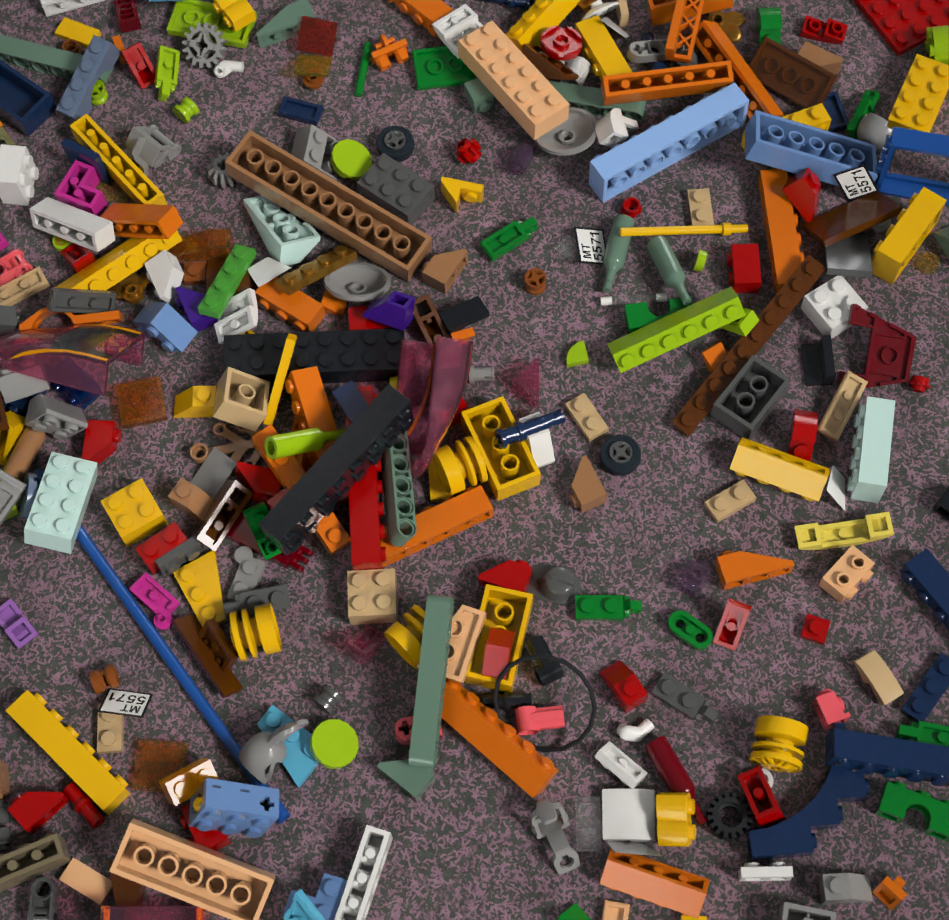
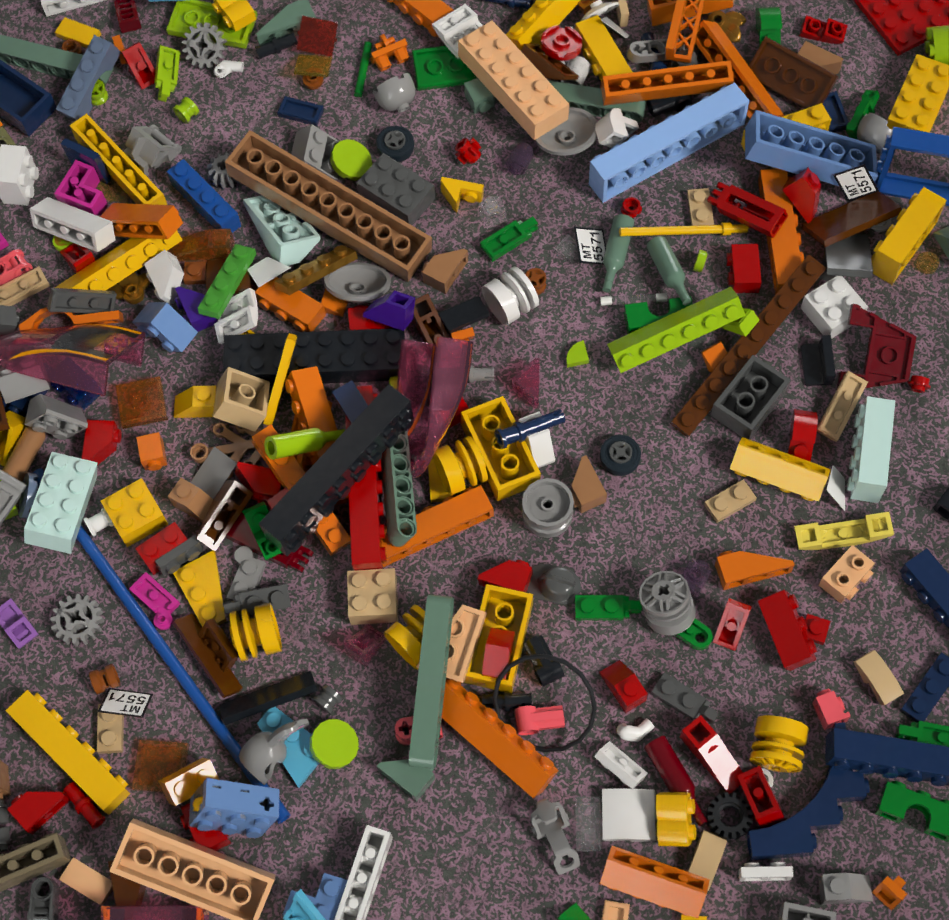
(77, 630): none -> light grey gear
(98, 522): none -> white bush
(152, 451): none -> orange brick
(203, 197): none -> blue brick
(267, 697): none -> black tile
(276, 45): none -> black pin
(396, 93): none -> light grey cylinder
(490, 207): none -> clear brick
(510, 295): none -> white wheel
(547, 507): none -> light grey wheel
(586, 417): tan plate -> none
(632, 848): light grey sticker -> none
(660, 106): none -> black piece
(667, 602): none -> light grey wheel
(707, 856): none -> tan slope
(712, 753): none -> red slope
(757, 214): none -> red hinge
(788, 630): none -> red brick

